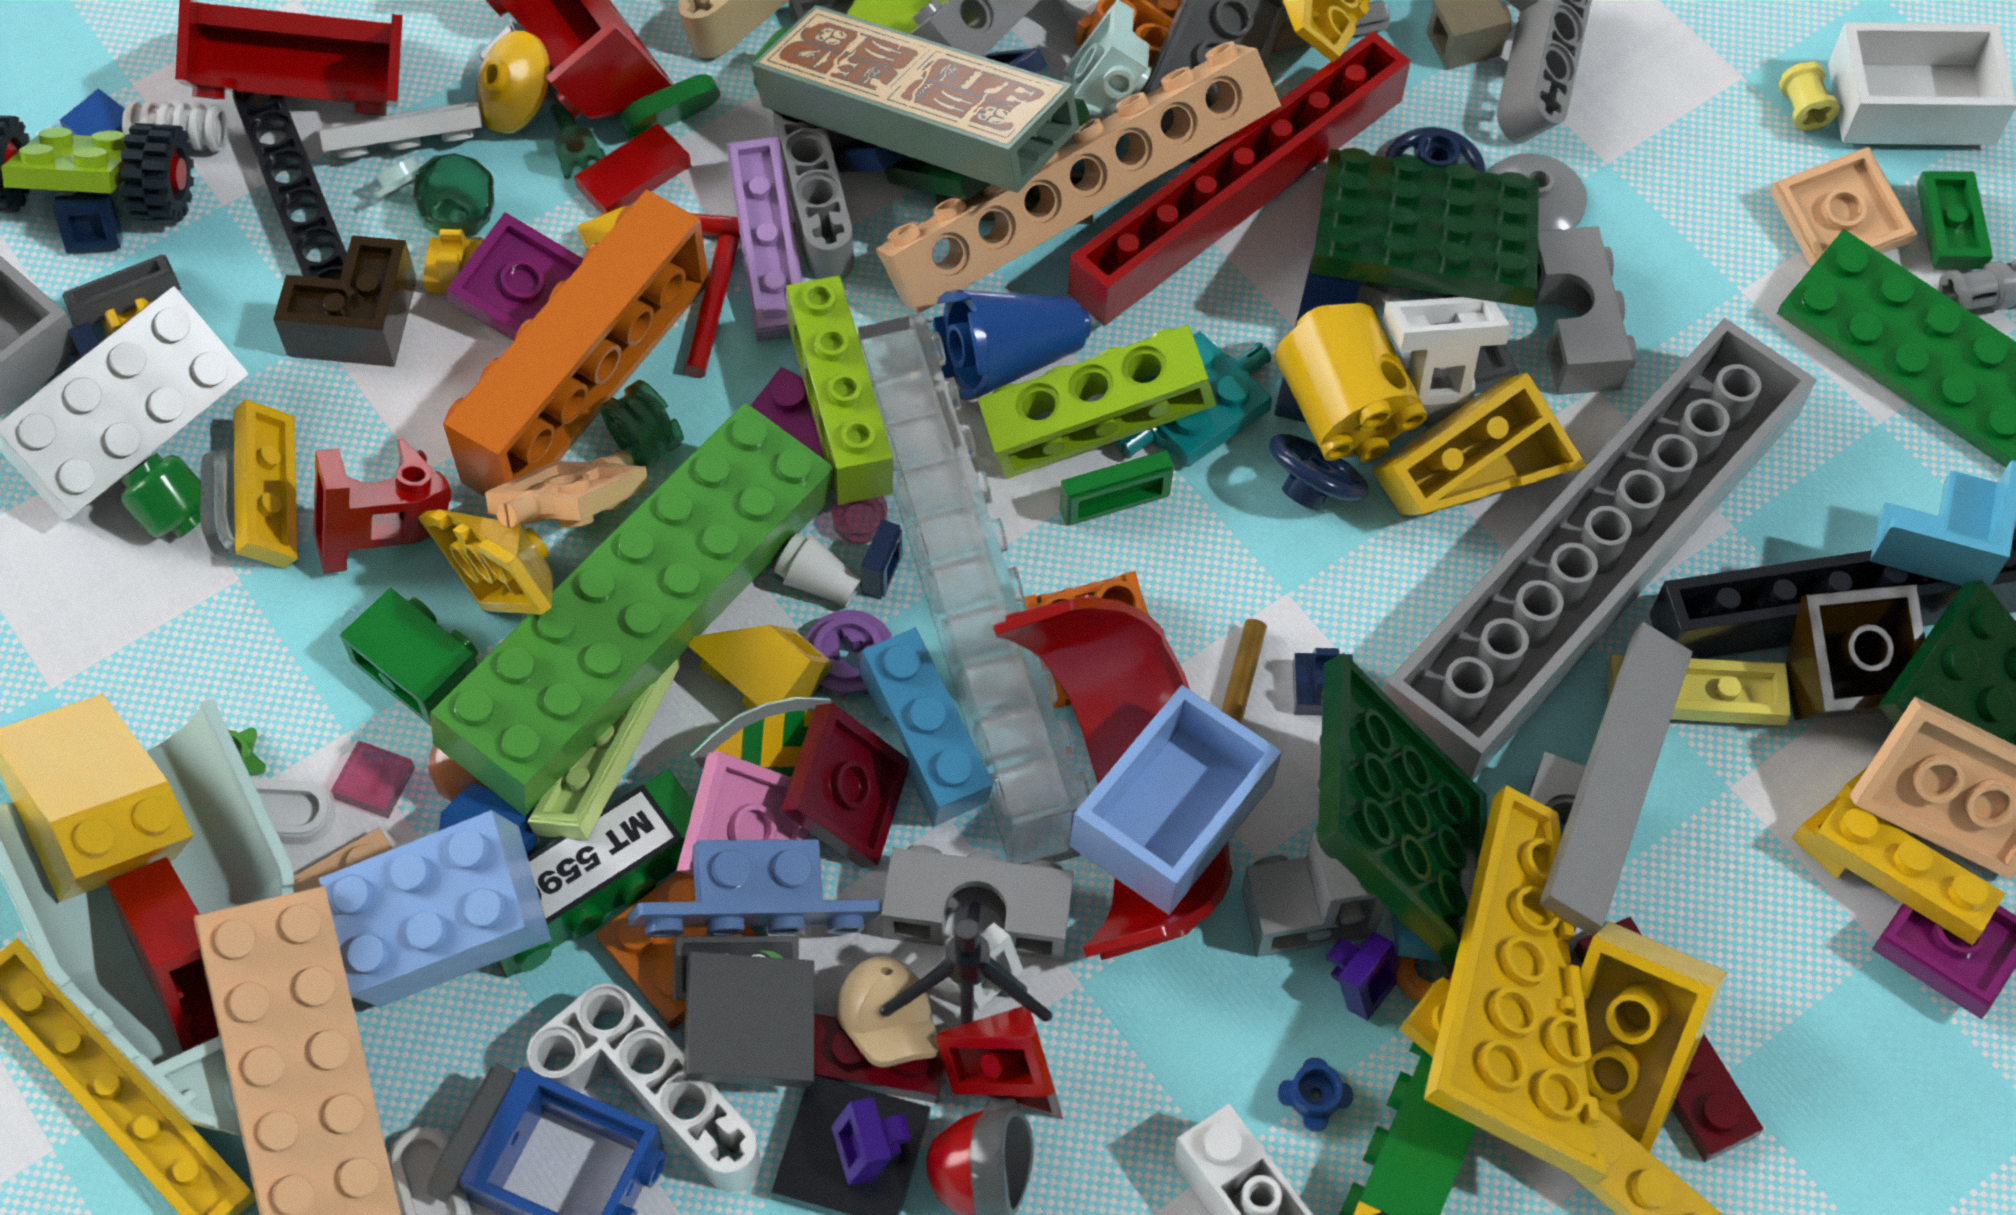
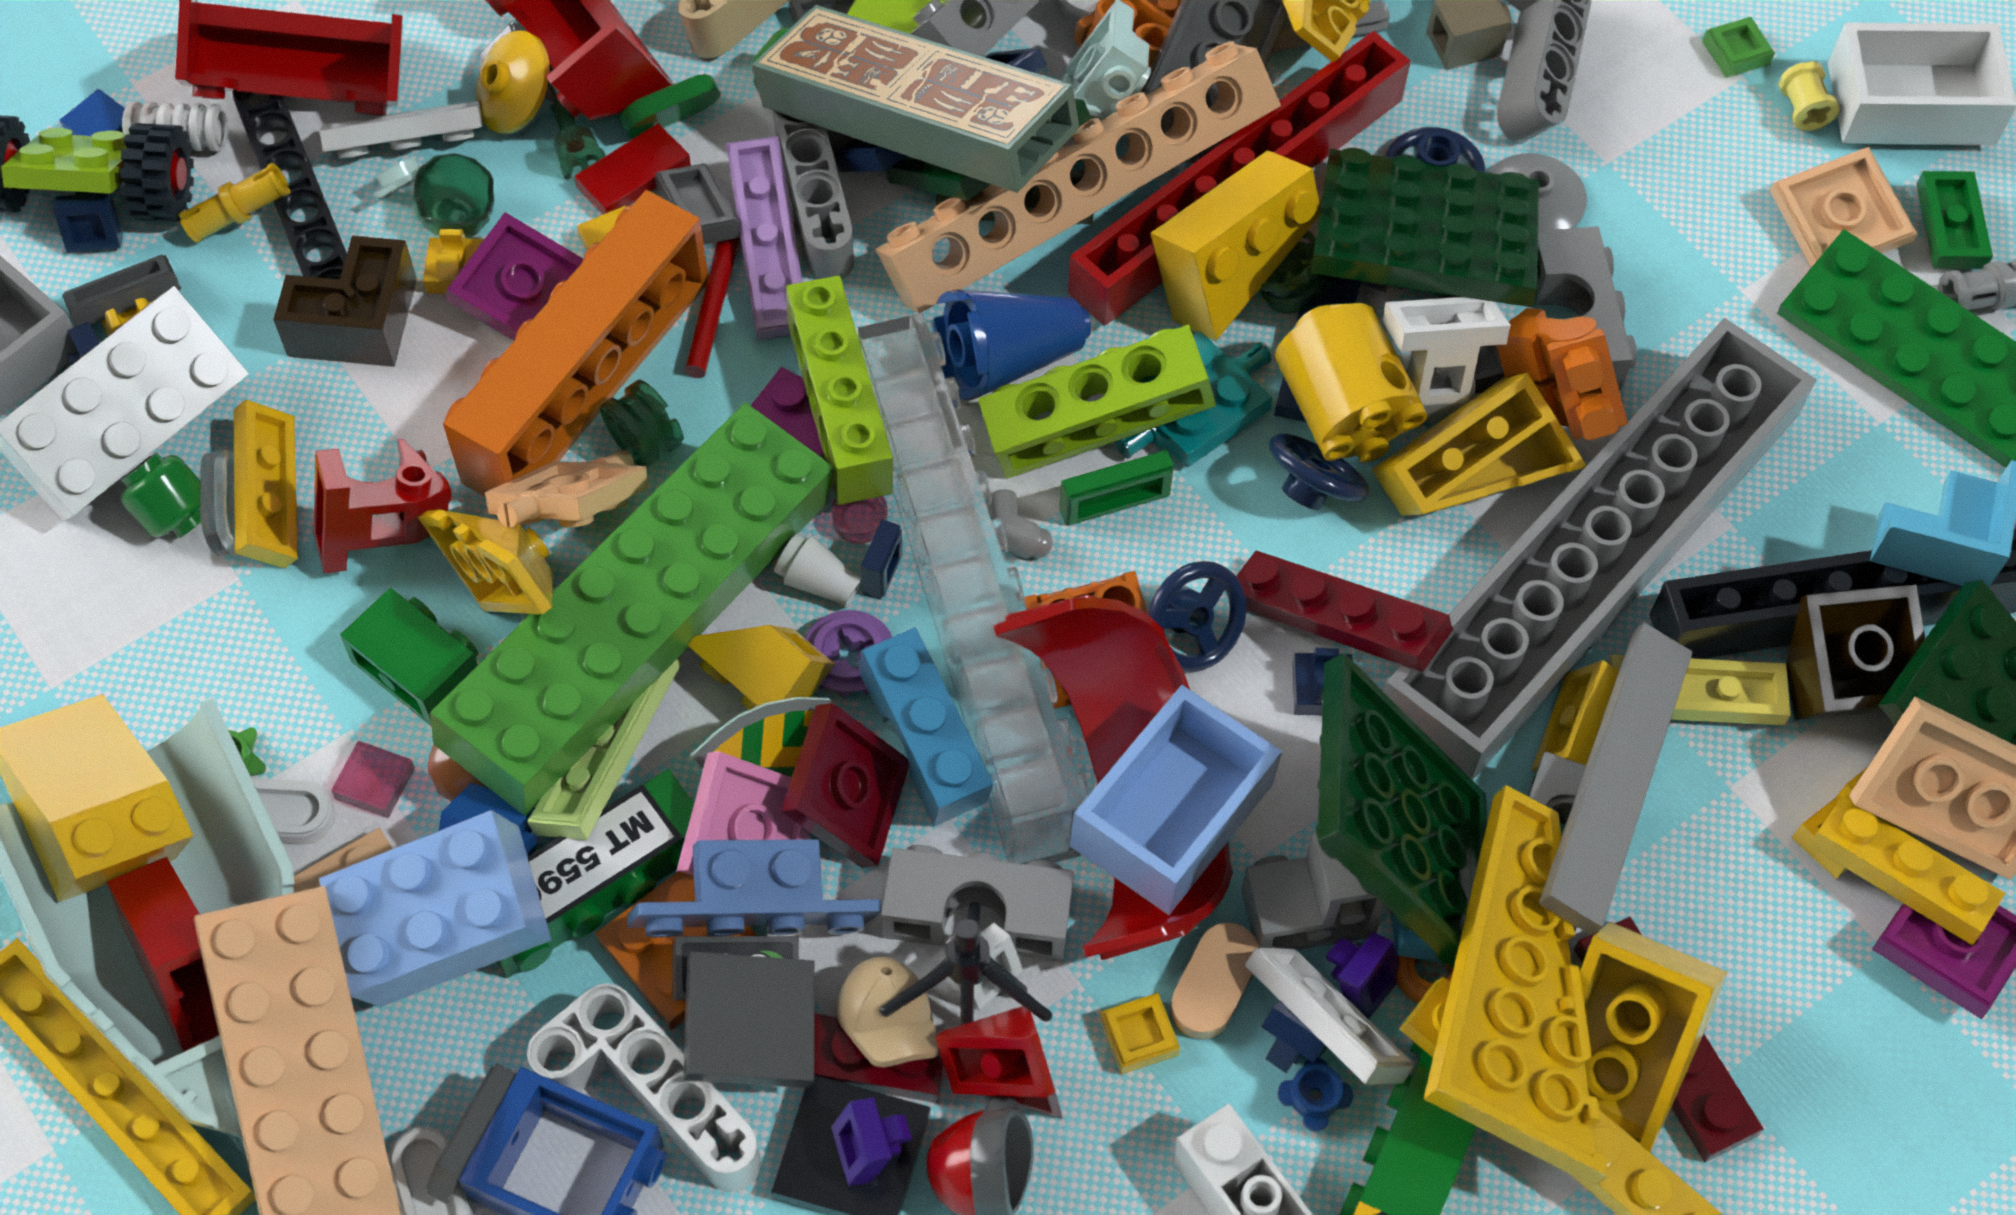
(234, 203): none -> yellow pin
(699, 194): none -> dark grey tile
(1022, 536): none -> light grey arm
(1139, 1033): none -> yellow tile
(1192, 612): none -> dark blue piece
(1213, 981): none -> light nougat tile
(1234, 240): none -> yellow wedge
(1244, 669): pearl gold bar -> none
(1292, 281): none -> clear green wheel
(1292, 1039): none -> dark blue tile
(1330, 1016): none -> white tile
(1343, 611): none -> dark red plate
(1569, 368): none -> orange hips
(1578, 713): none -> yellow plate
(1738, 47): none -> bright green tile

